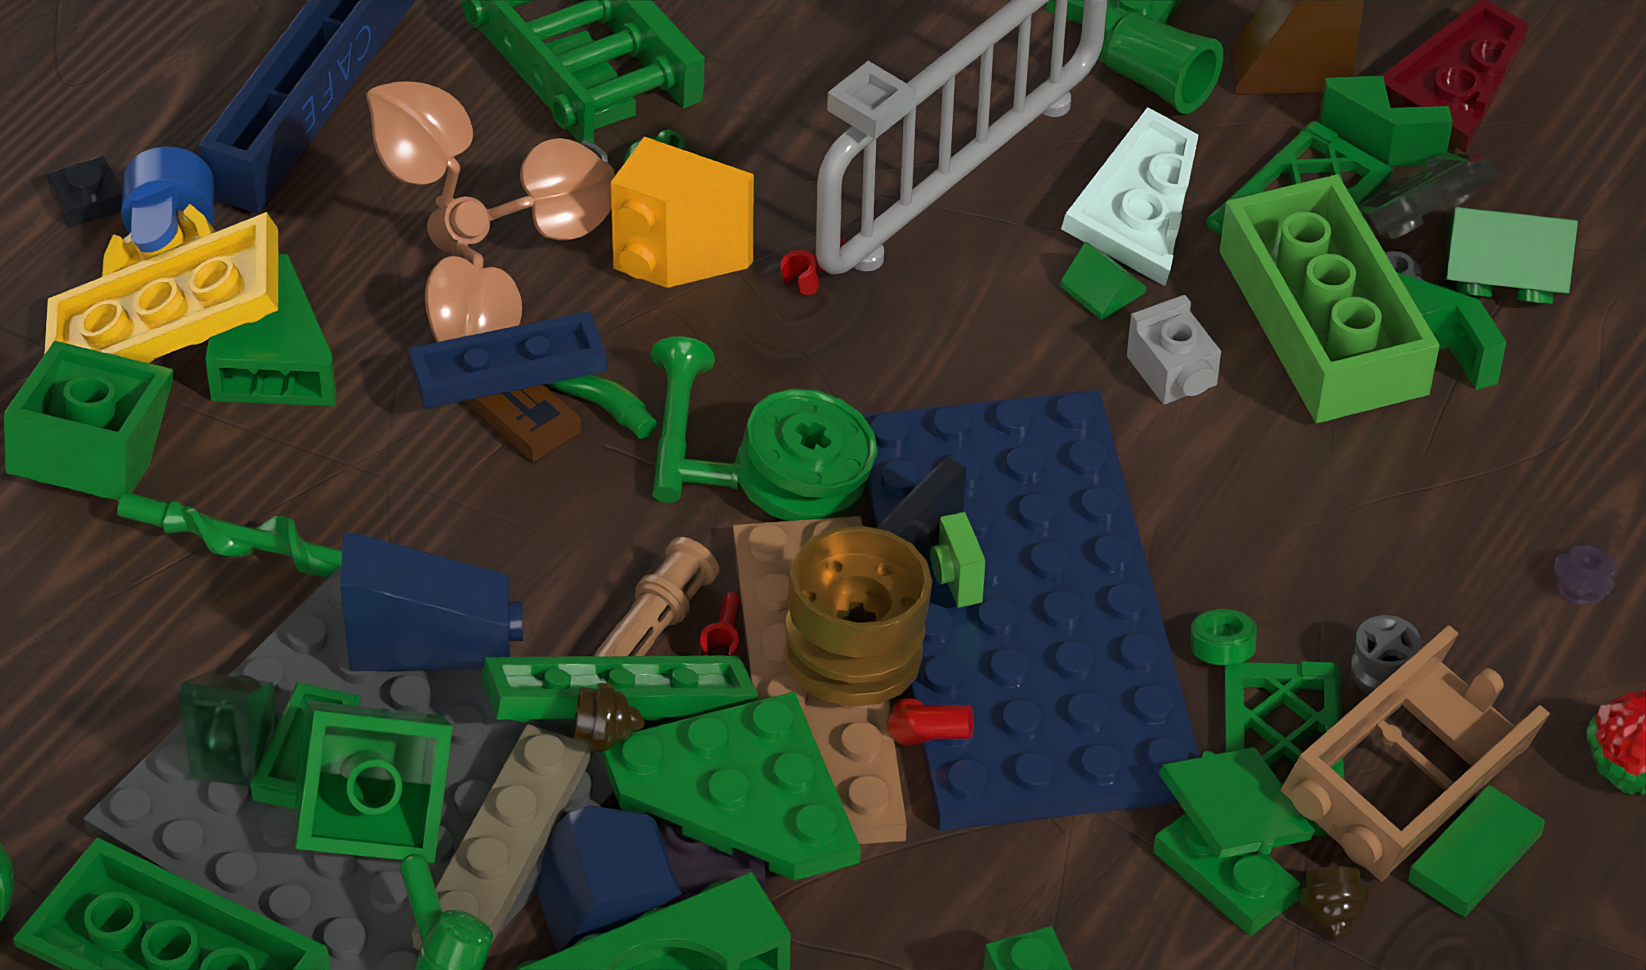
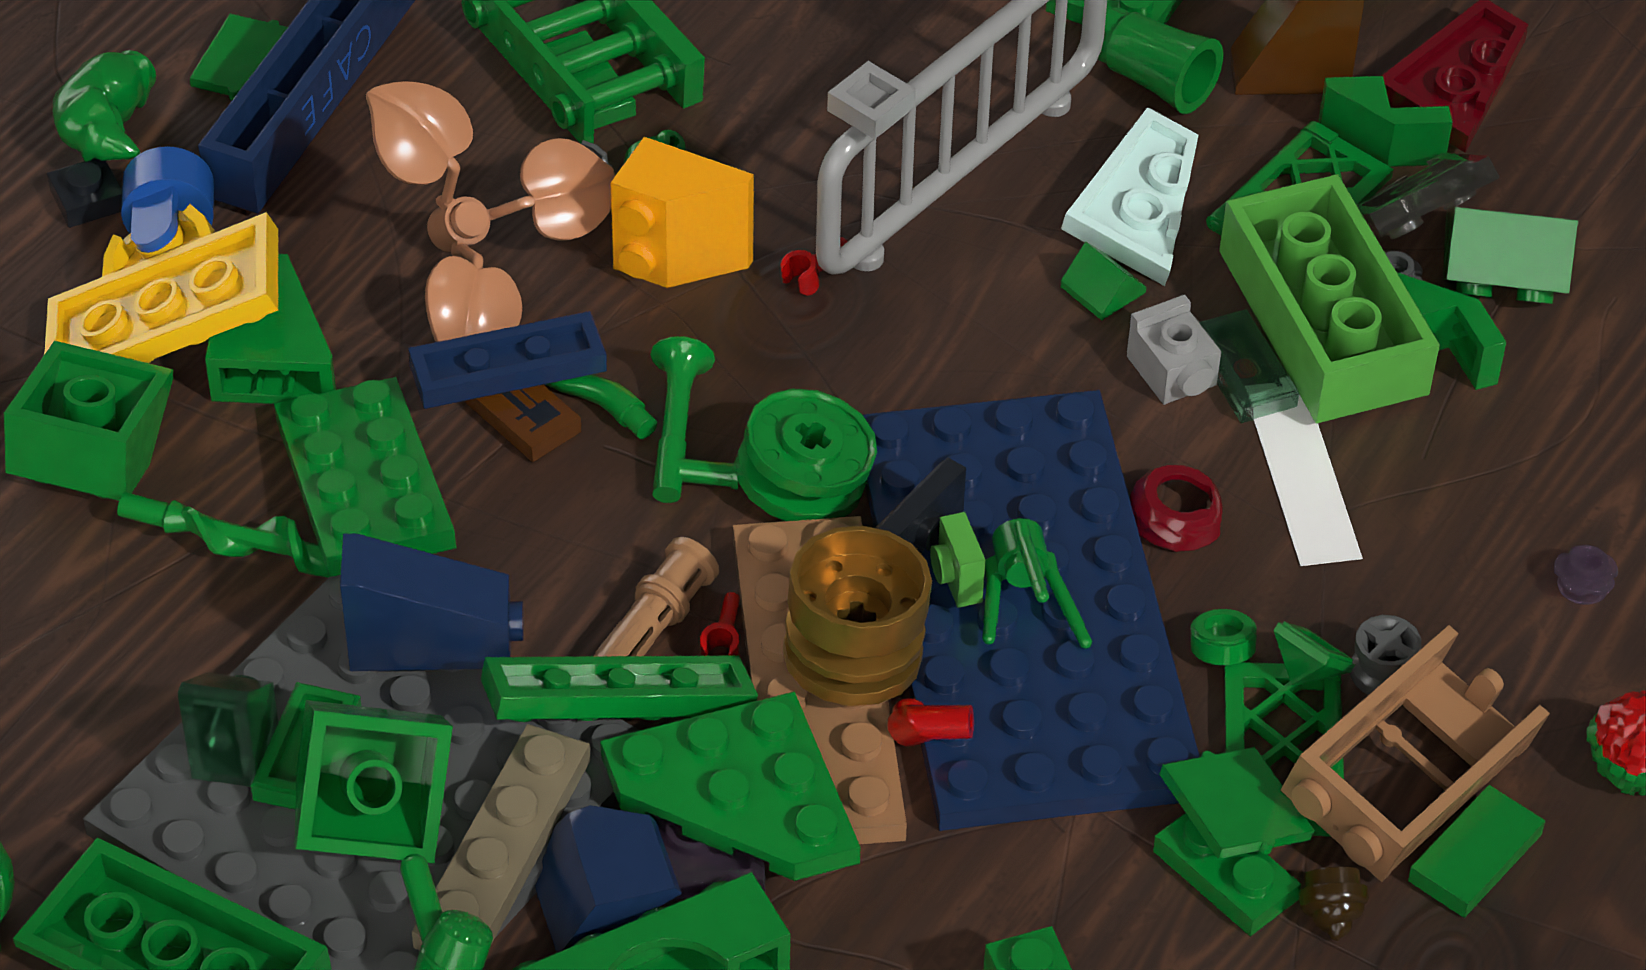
(98, 102): none -> green animal
(235, 54): none -> green piece
(363, 469): none -> green plate
(604, 718): dark brown plate -> none
(1024, 563): none -> green plant
(1173, 528): none -> dark red piece
(1249, 369): none -> clear green tile
(1307, 487): none -> white sticker
(1308, 655): none -> green slope

